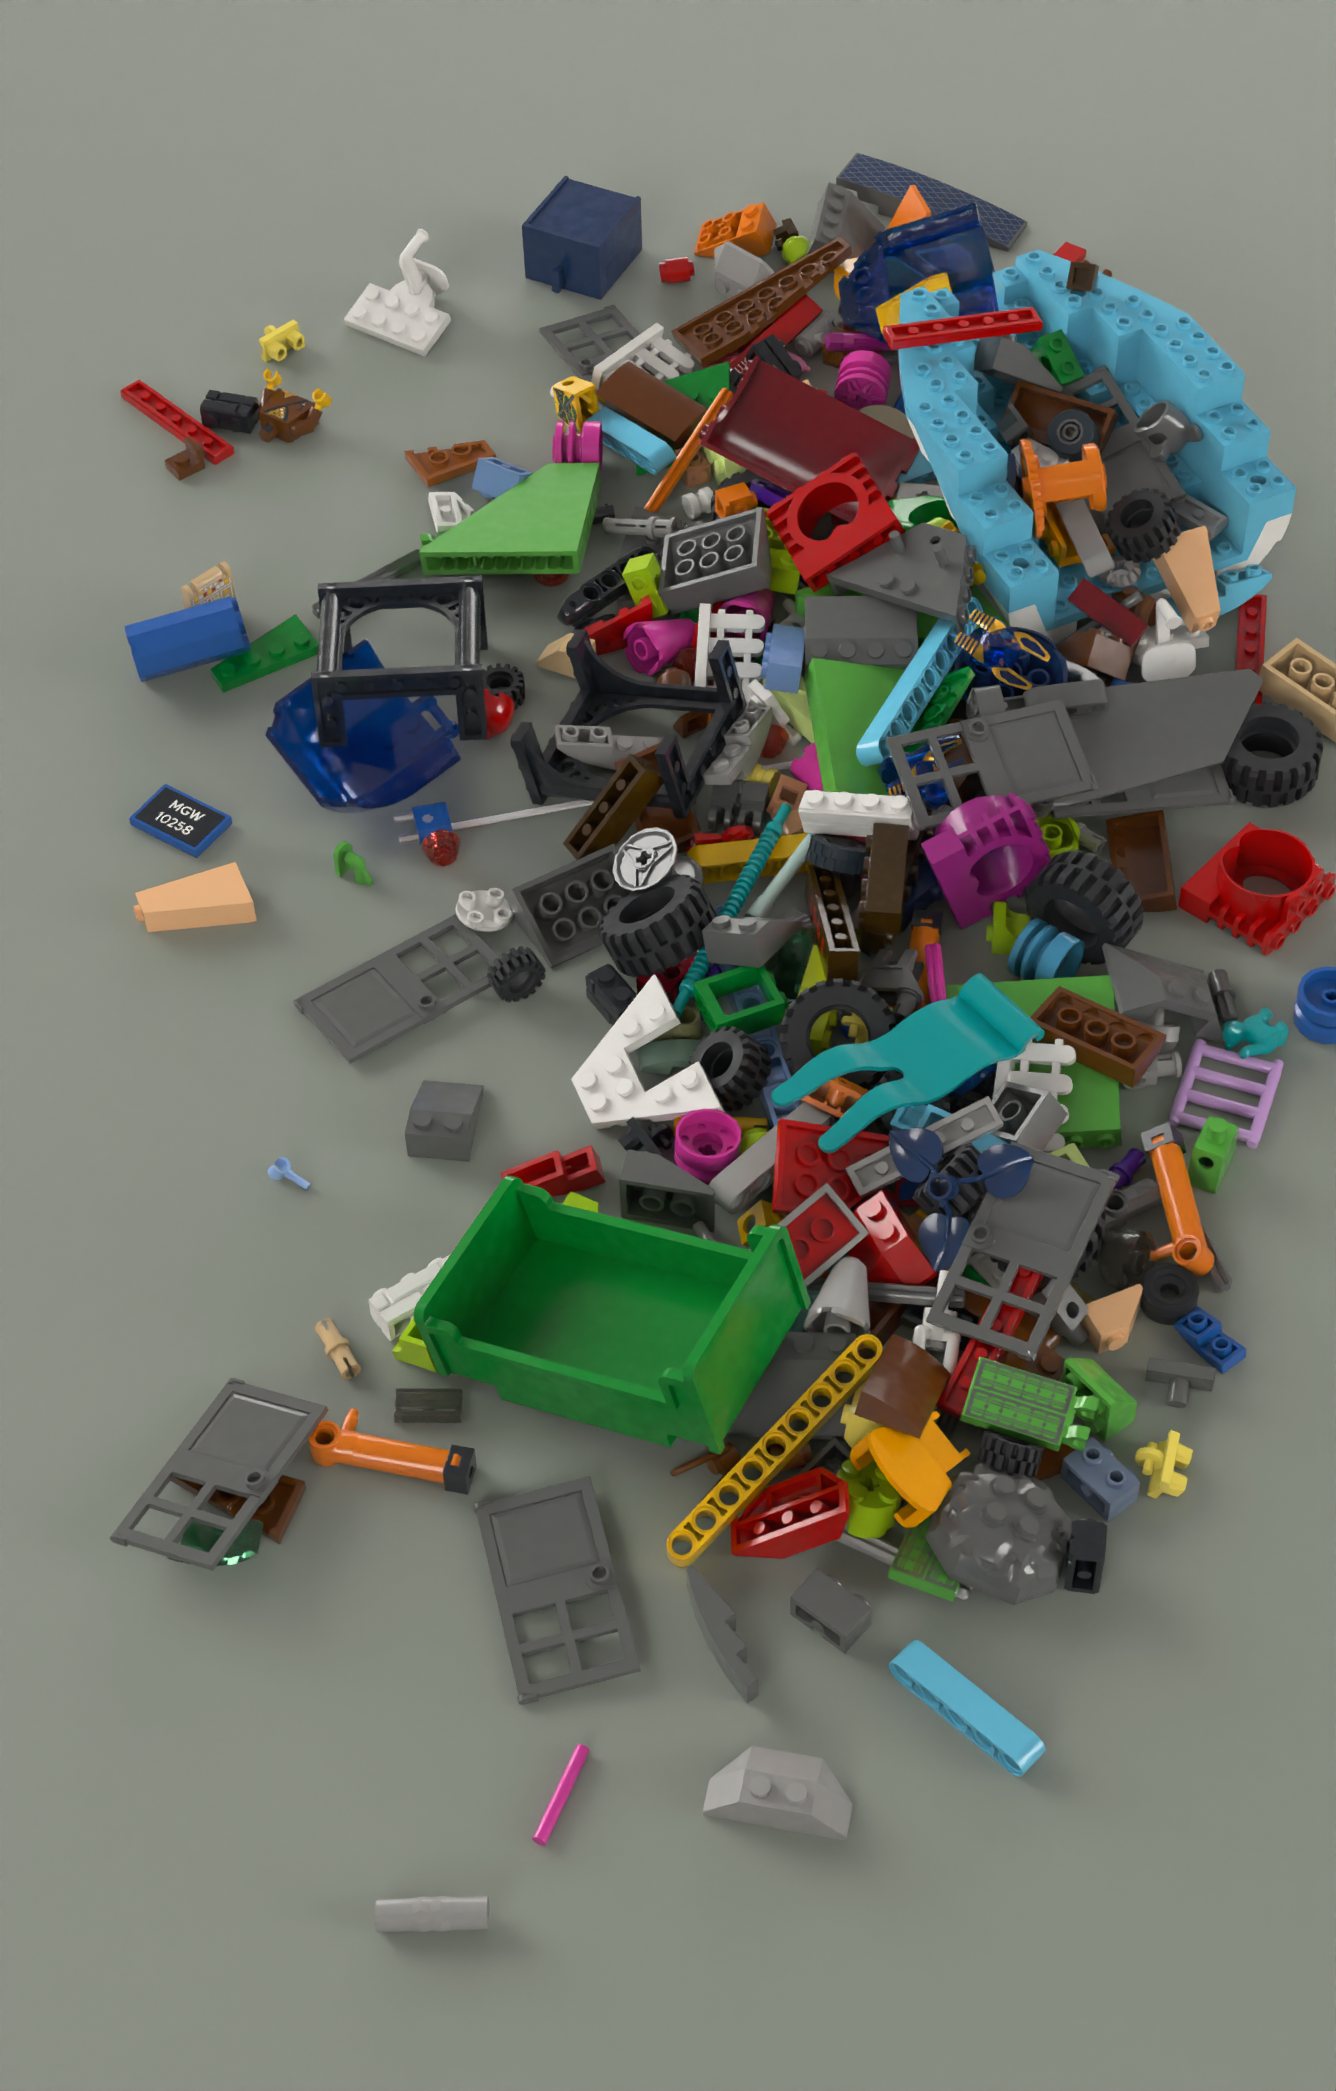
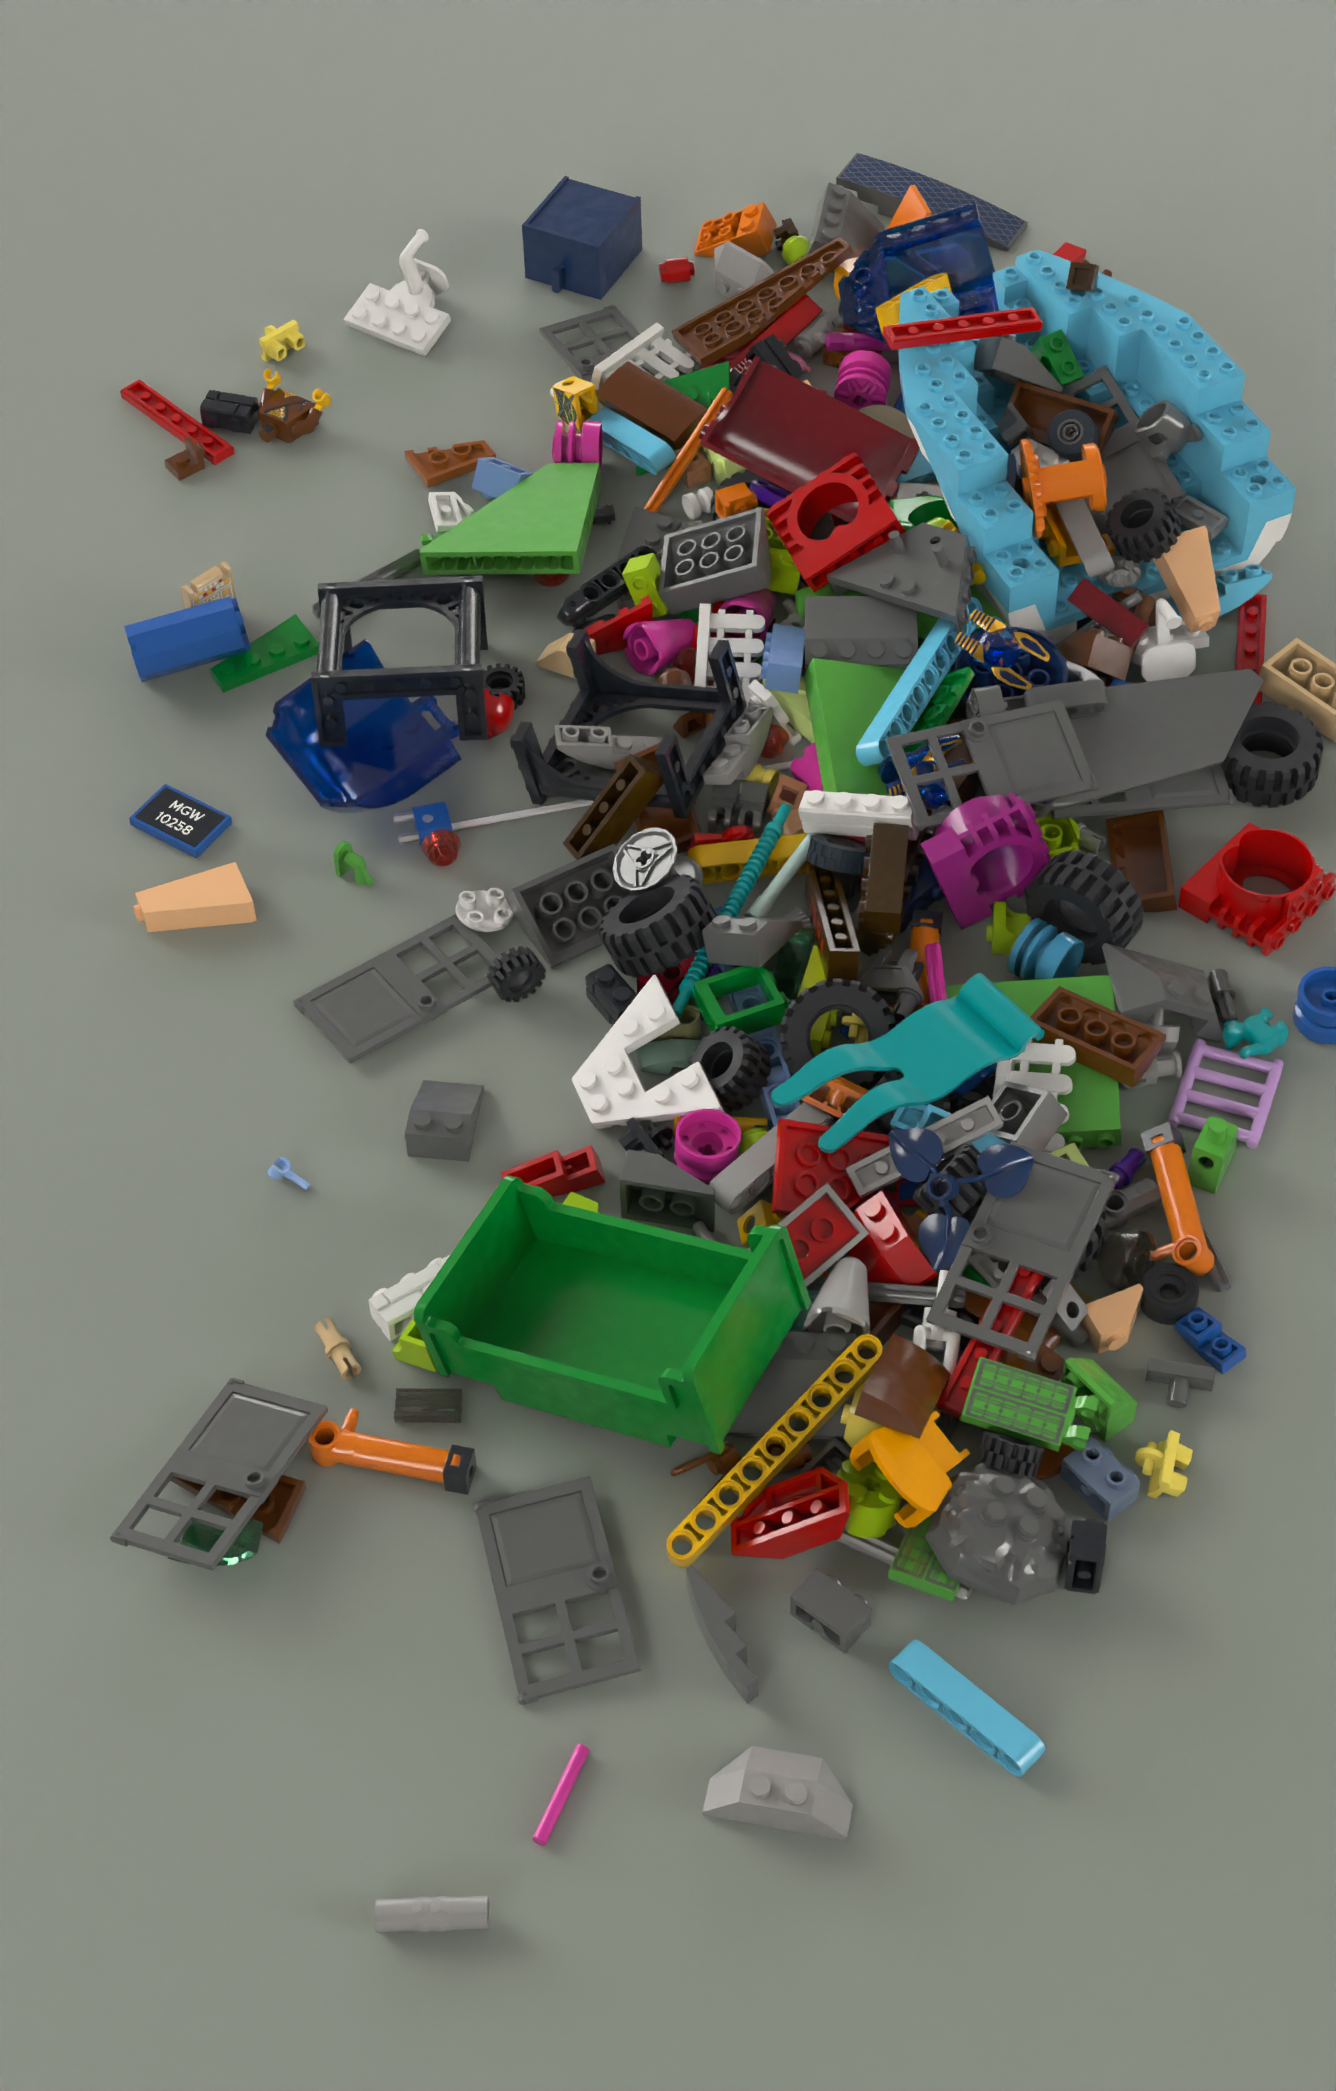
(652, 528): light grey pin -> none

